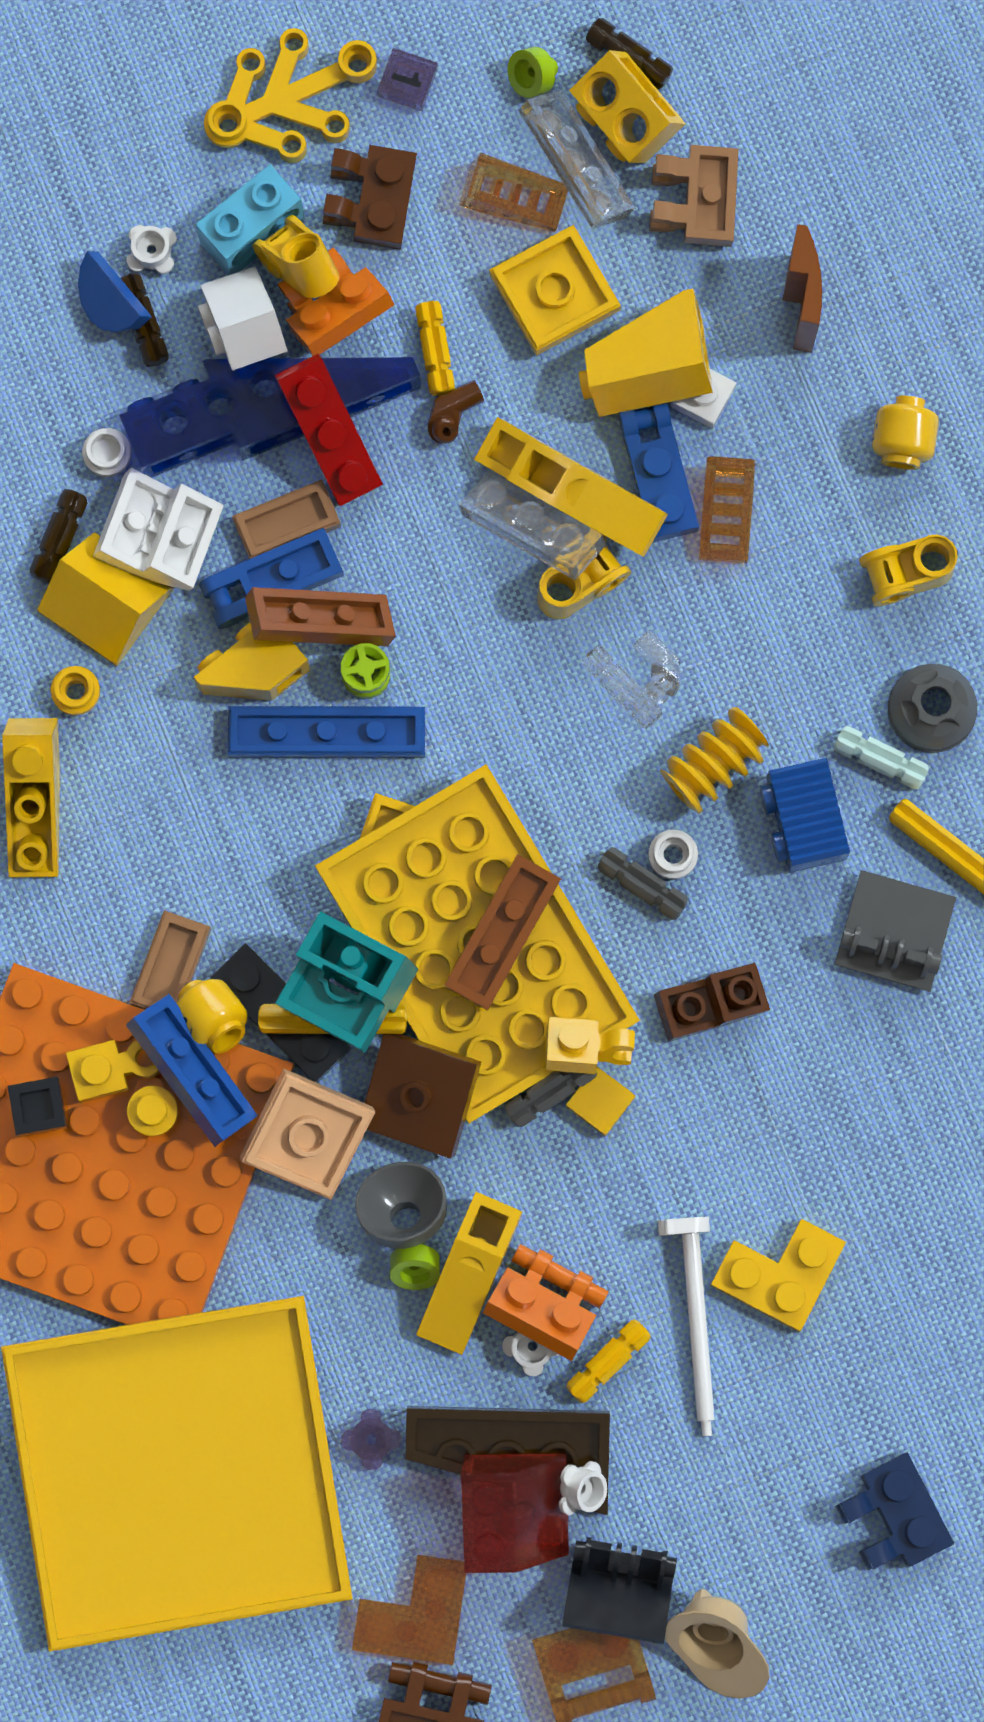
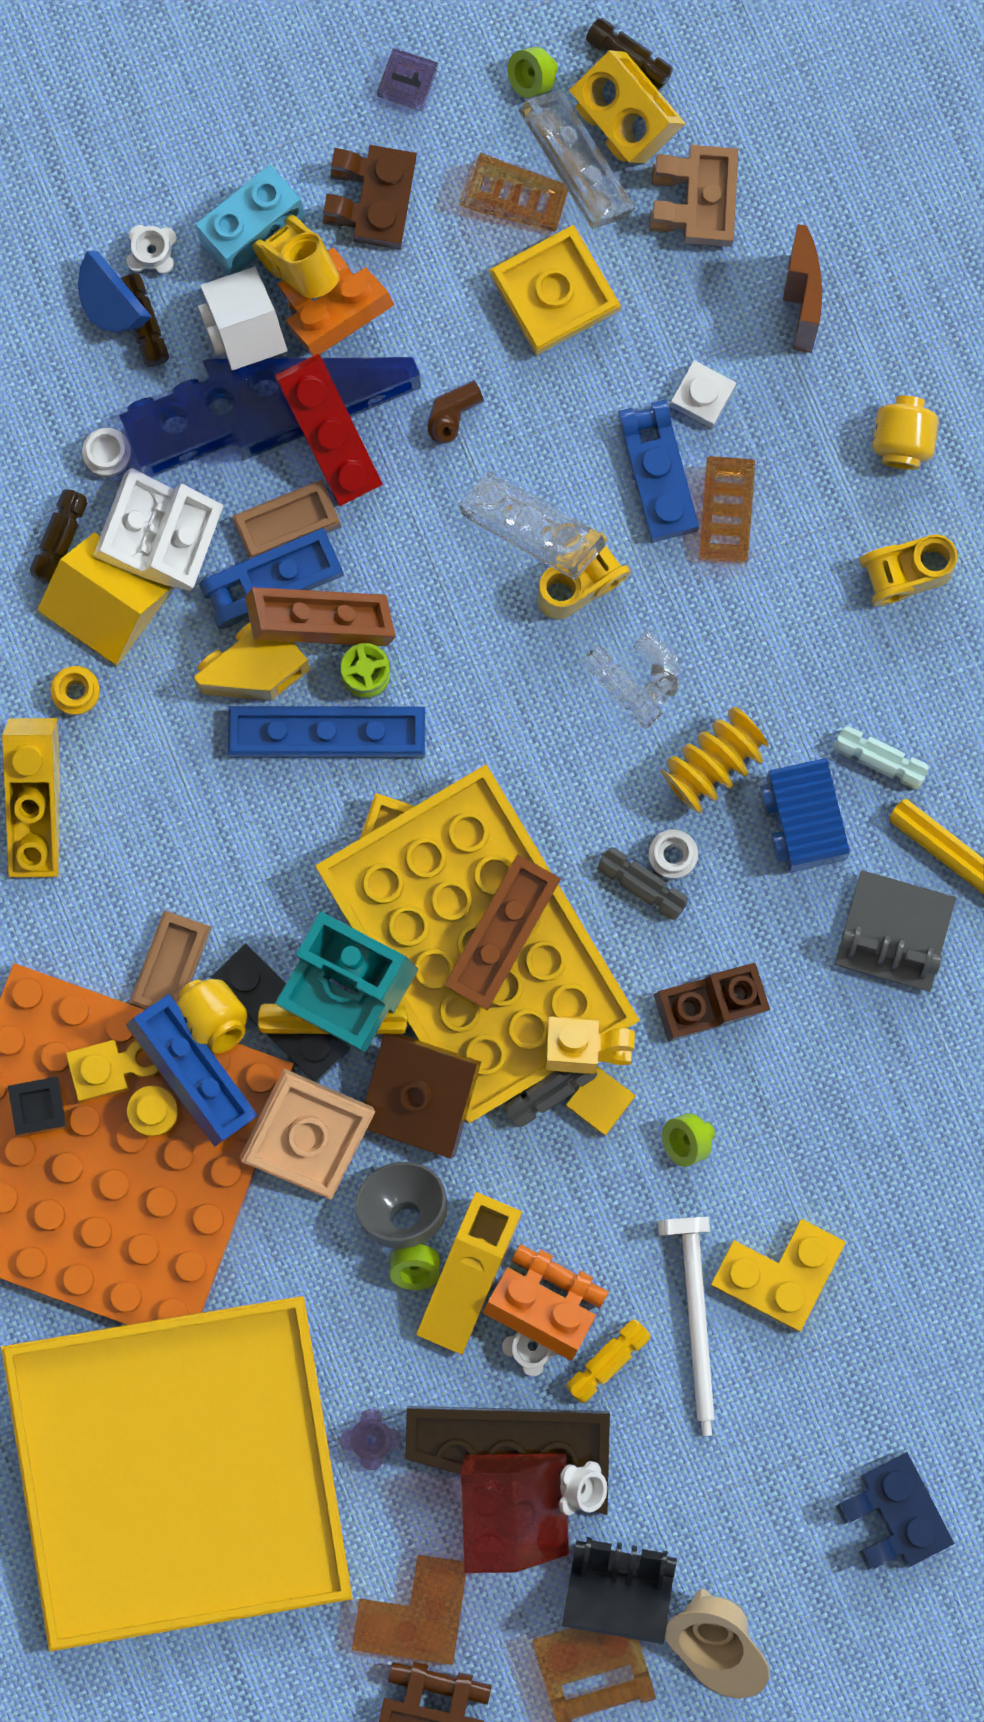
(284, 98): yellow plant -> none
(435, 348): yellow axle -> none
(570, 487): yellow slope -> none
(650, 359): yellow slope -> none
(687, 1139): none -> lime tile
(923, 730): dark grey piece -> none

